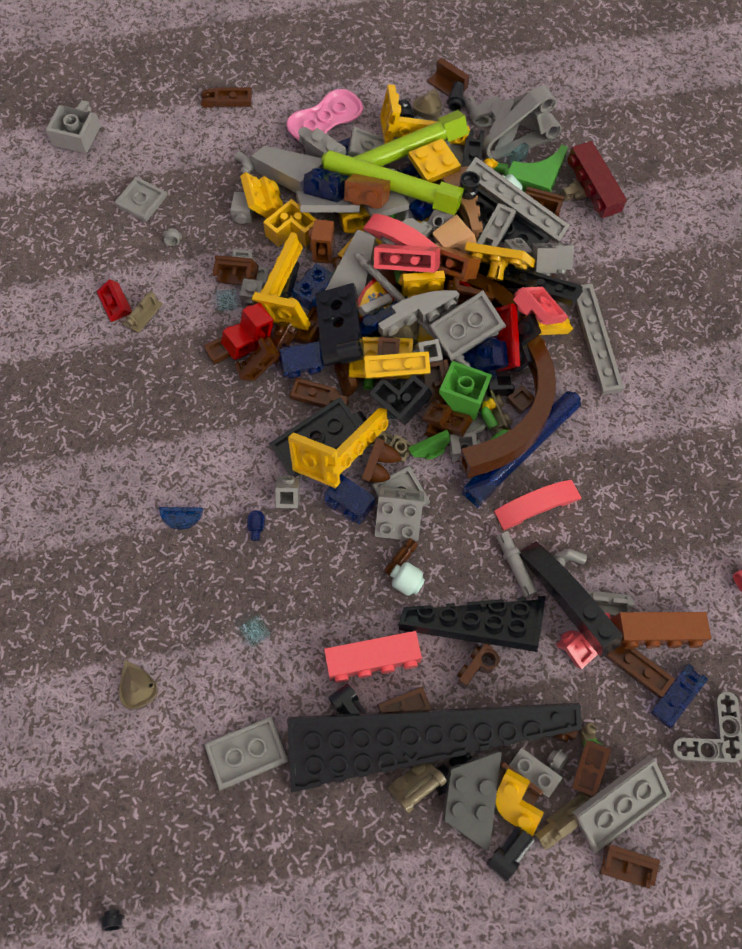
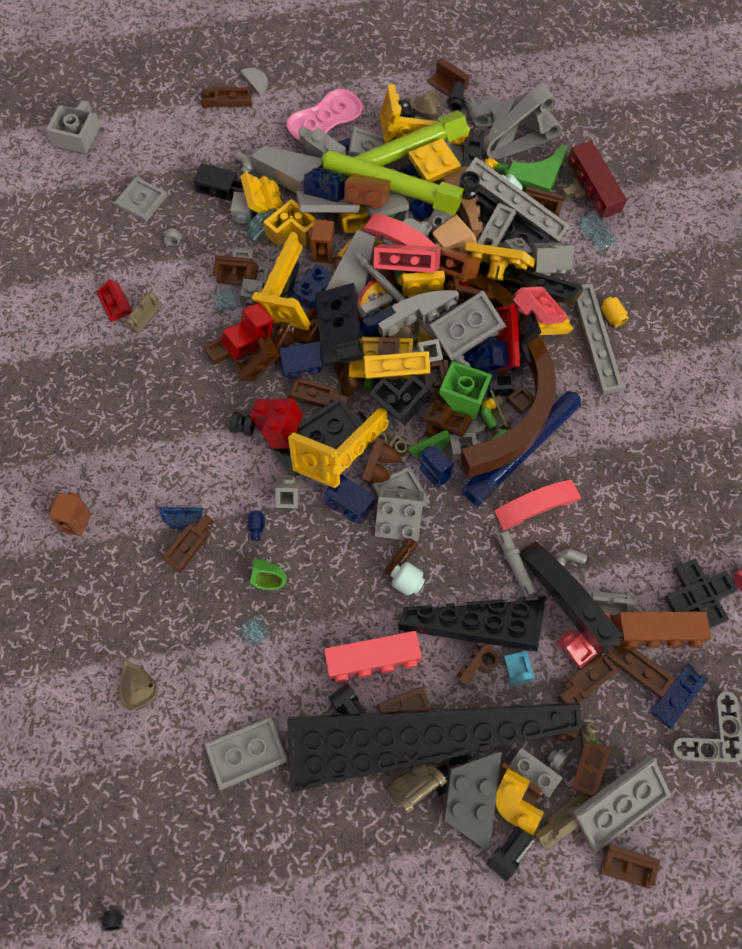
(69, 513): none -> dark orange brick
(188, 543): none -> reddish brown hinge
(217, 182): none -> black brick
(241, 424): none -> black wheel
(255, 79): none -> light grey tile
(256, 225): none -> clear light blue tile
(267, 575): none -> bright green rock
(276, 420): none -> red brick
(436, 466): none -> clear blue brick
(519, 153): clear light blue tile -> none
(519, 668): none -> medium azure tile
(588, 679): none -> reddish brown hinge
(594, 233): none -> clear light blue tile
(614, 311): none -> yellow brick
(701, 592): none -> black plate

